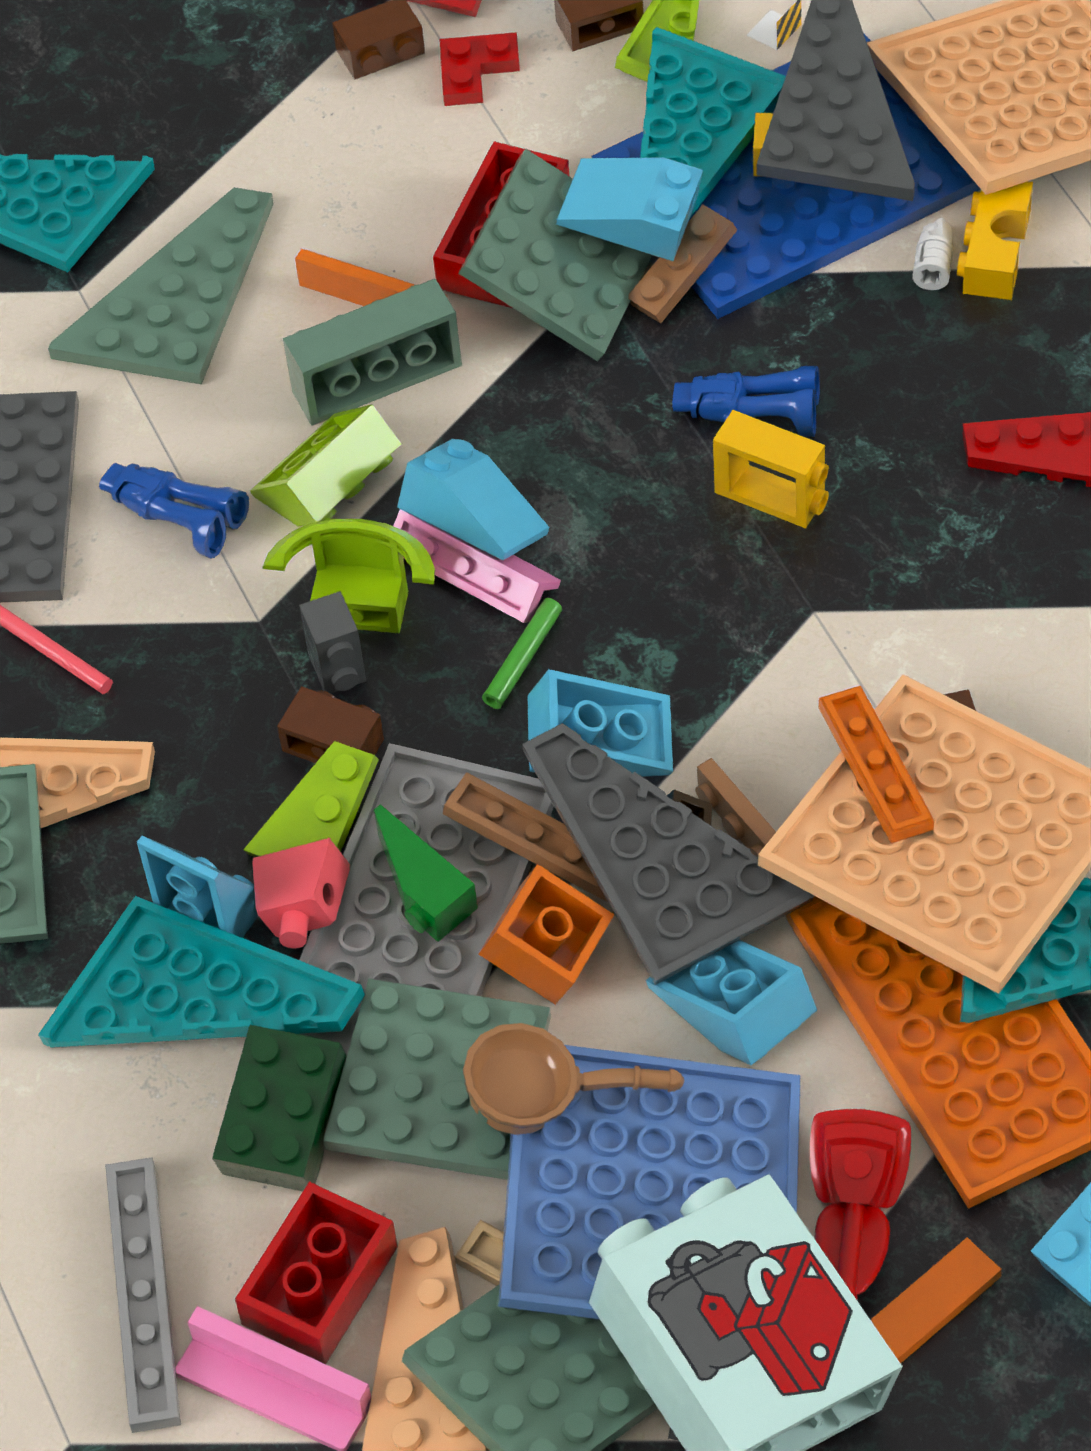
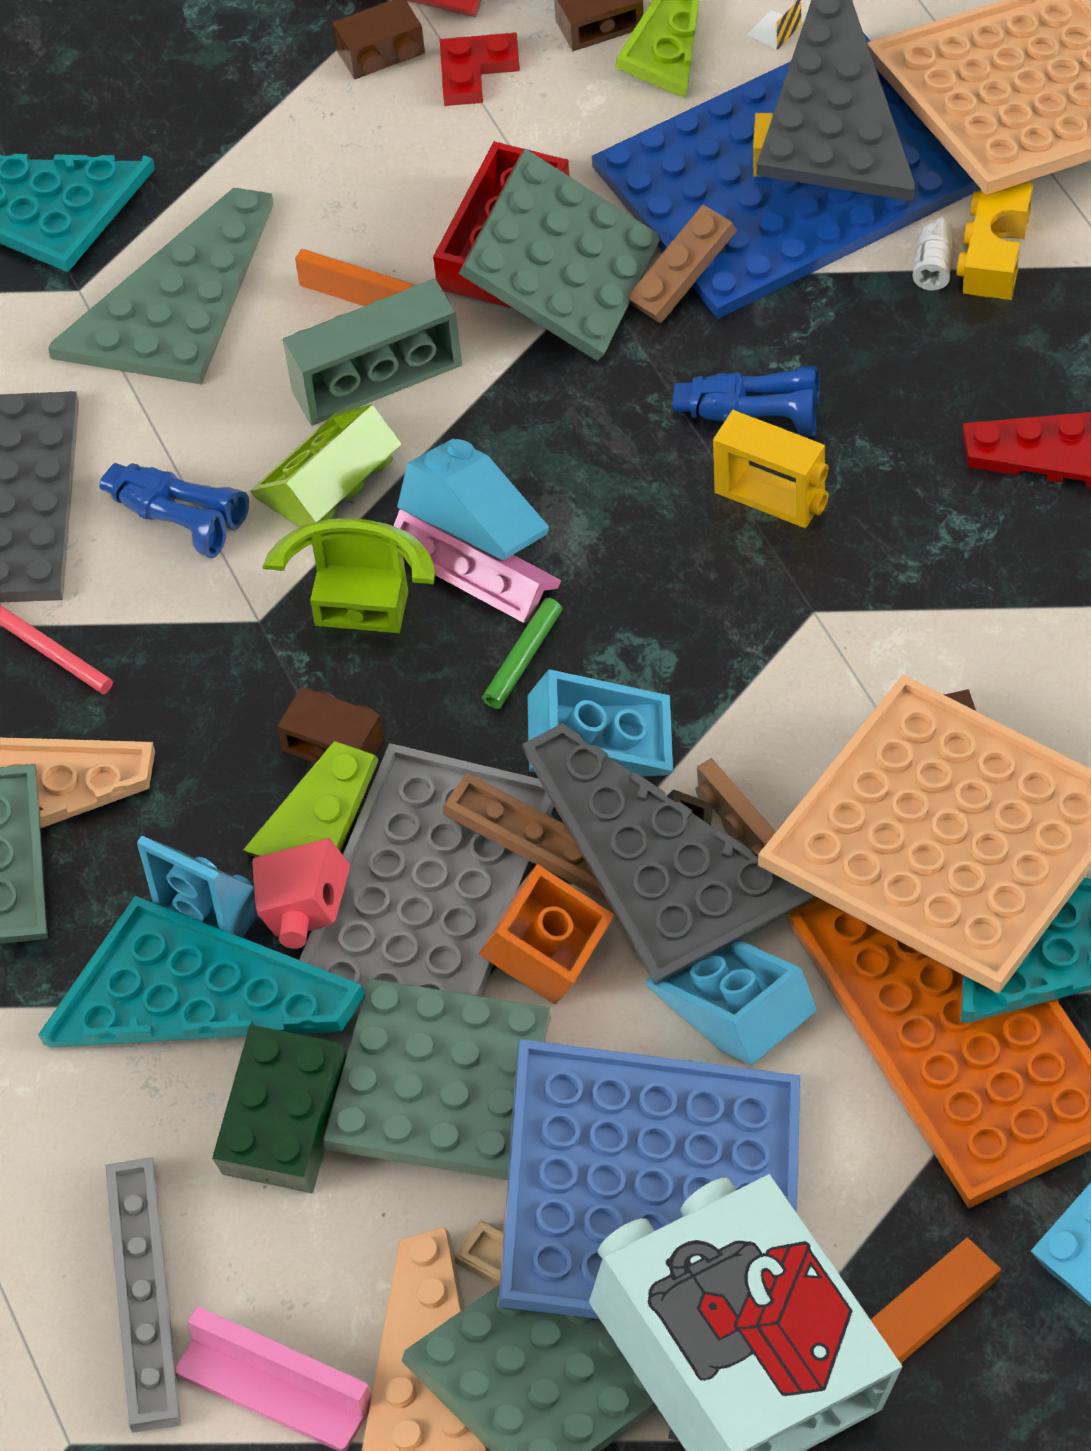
(316, 1272): red brick -> none
(333, 643): dark grey brick -> none
(430, 887): green slope -> none
(528, 1077): medium nougat piece -> none
(632, 202): medium azure slope -> none
(702, 105): teal wing -> none
(859, 1167): red piece -> none
(876, 764): orange tile -> none

